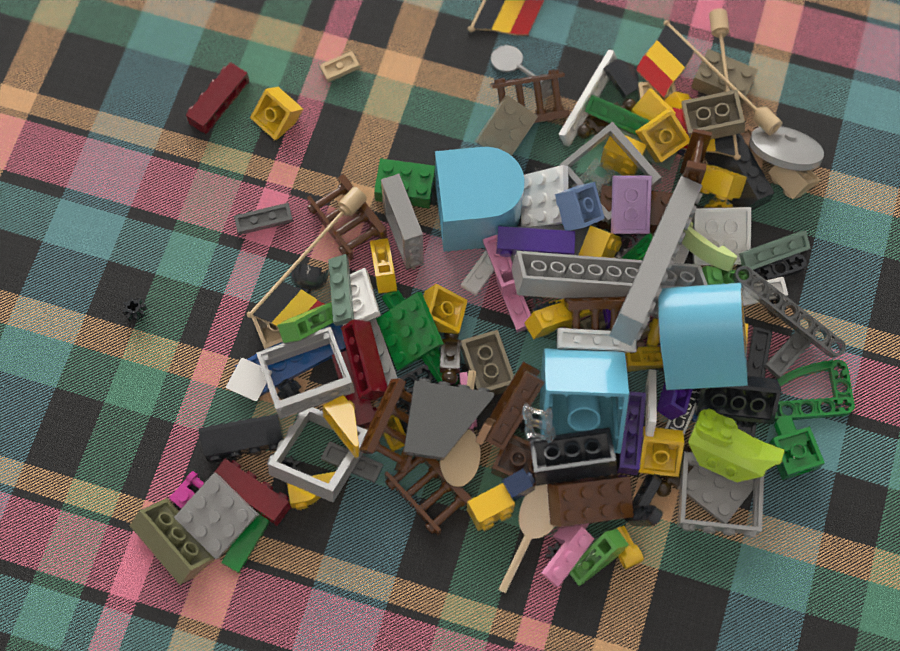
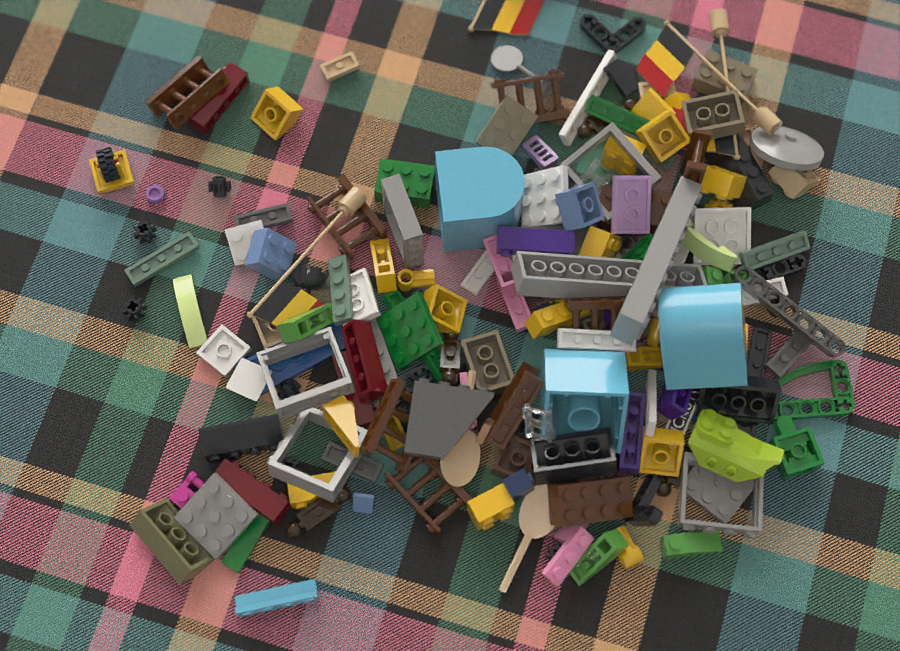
(111, 170): none -> yellow plate
(143, 227): none -> black gear
(155, 194): none -> medium lavender tile
(162, 259): none -> sand green plate
(182, 82): none -> reddish brown fence
(189, 311): none -> yellowish green slope
(219, 186): none -> black gear
(223, 350): none -> white plate
(240, 240): none -> white plate
(270, 253): none -> medium blue brick
(276, 598): none -> medium azure fence
(317, 513): none -> dark brown plate
(363, 503): none -> medium blue slope
(417, 279): none -> yellow piece
(553, 158): none -> lavender slope
(613, 39): none -> black beam
(690, 544): none -> bright green slope

